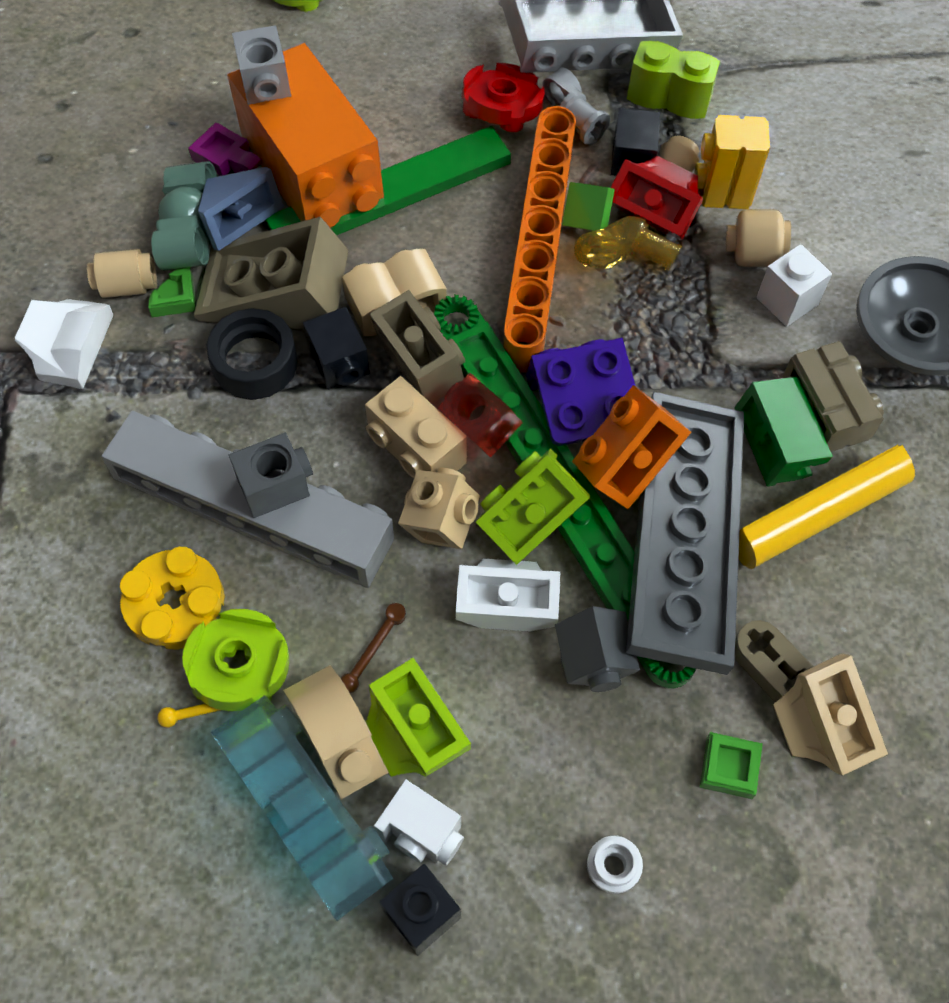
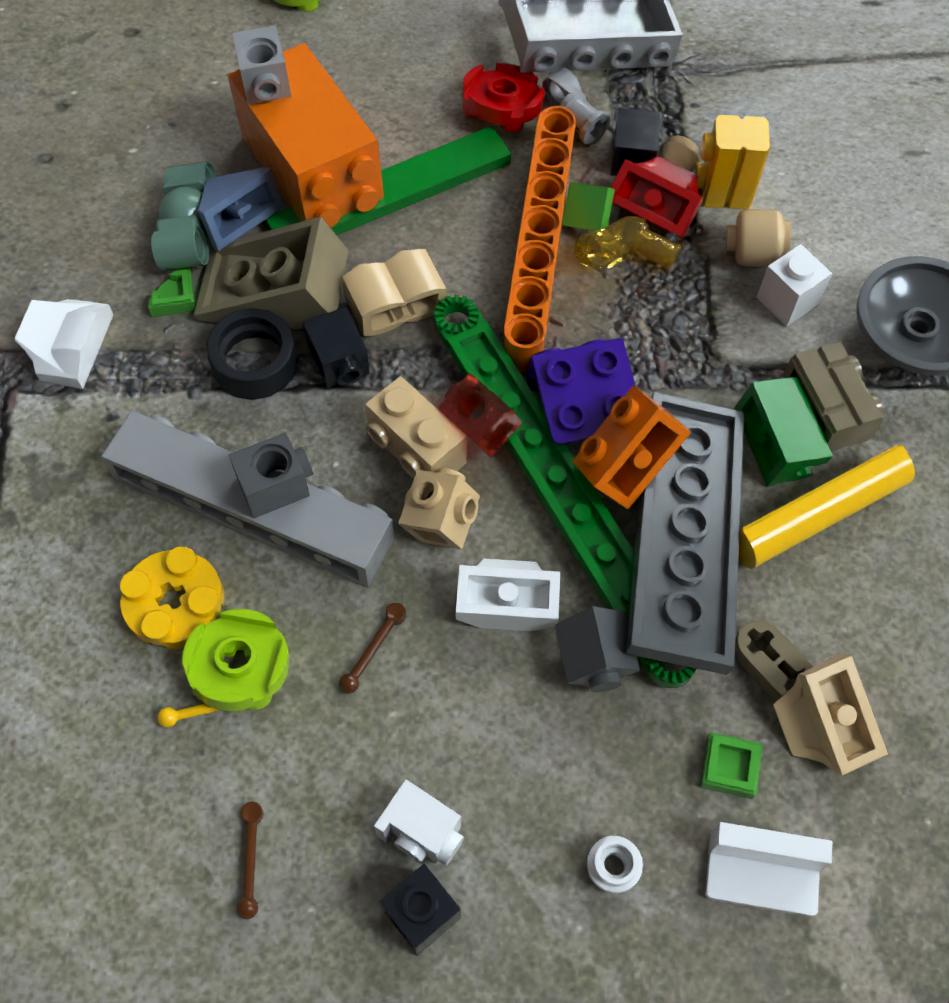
(122, 273): tan brick -> none
(224, 150): magenta plate -> none
(252, 815): none -> reddish brown hinge
(307, 814): clear light blue brick -> none
(336, 731): tan brick -> none
(412, 723): lime slope -> none
(417, 346): dark tan brick -> none
(531, 506): lime bracket -> none
(672, 79): lime brick -> none
(765, 869): none -> white panel

